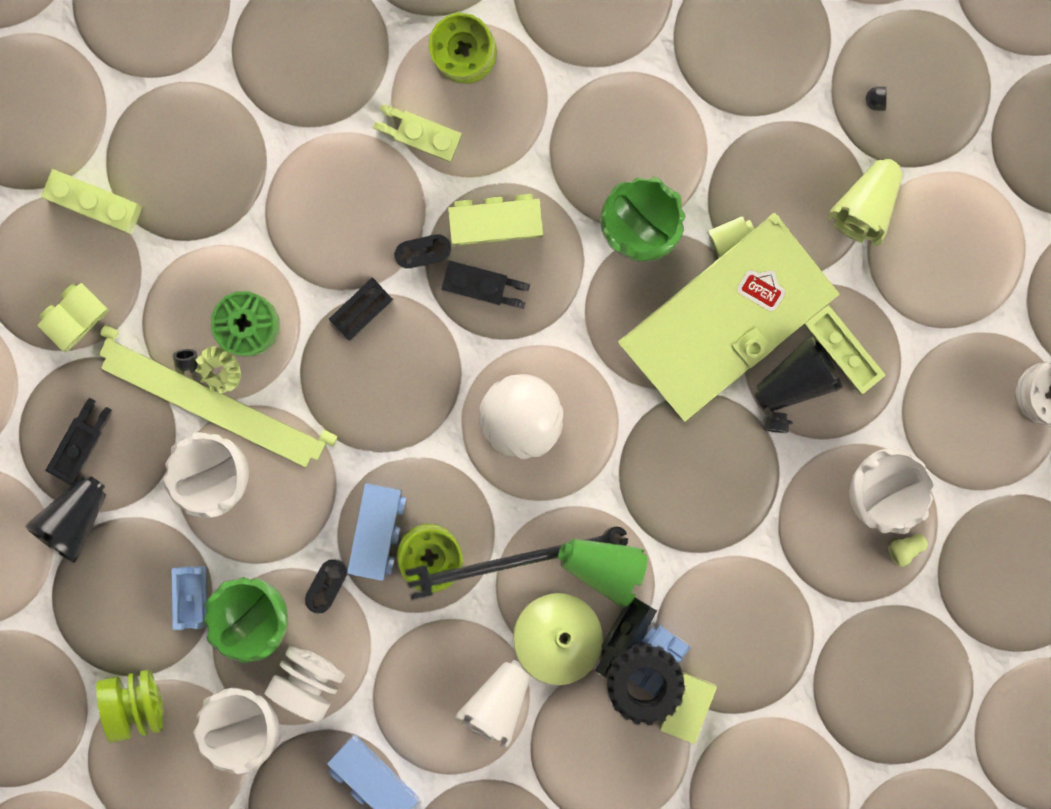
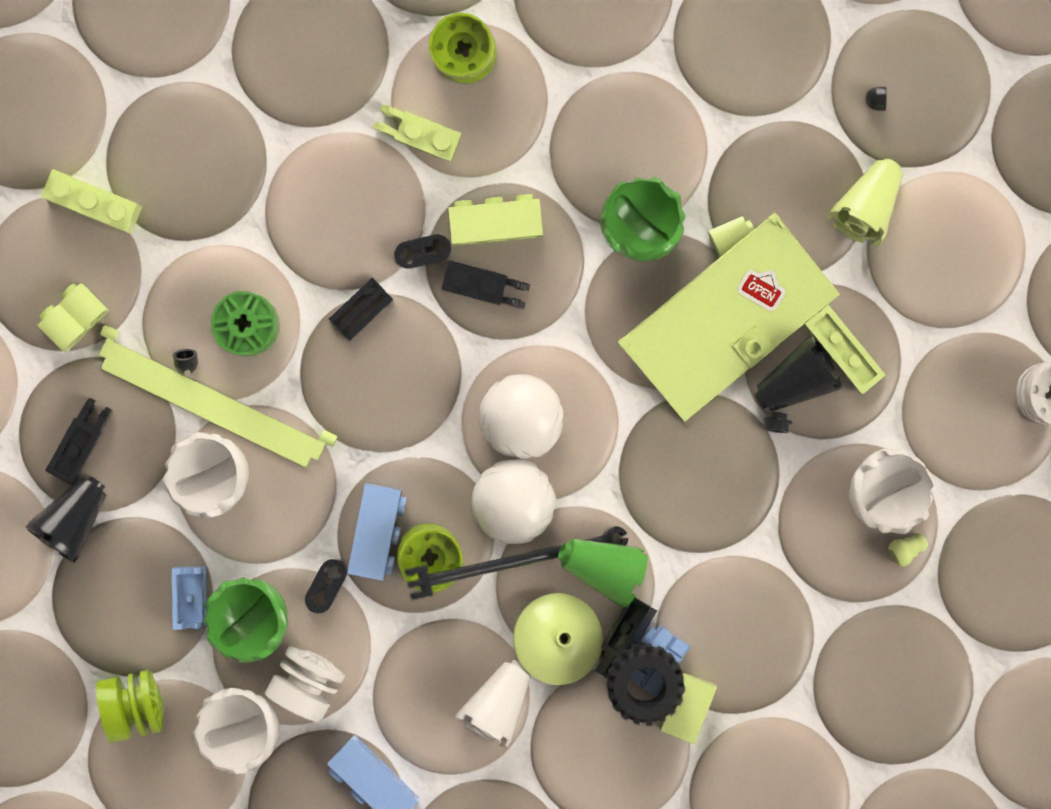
(216, 357): yellowish green gear -> none
(513, 501): none -> white piece

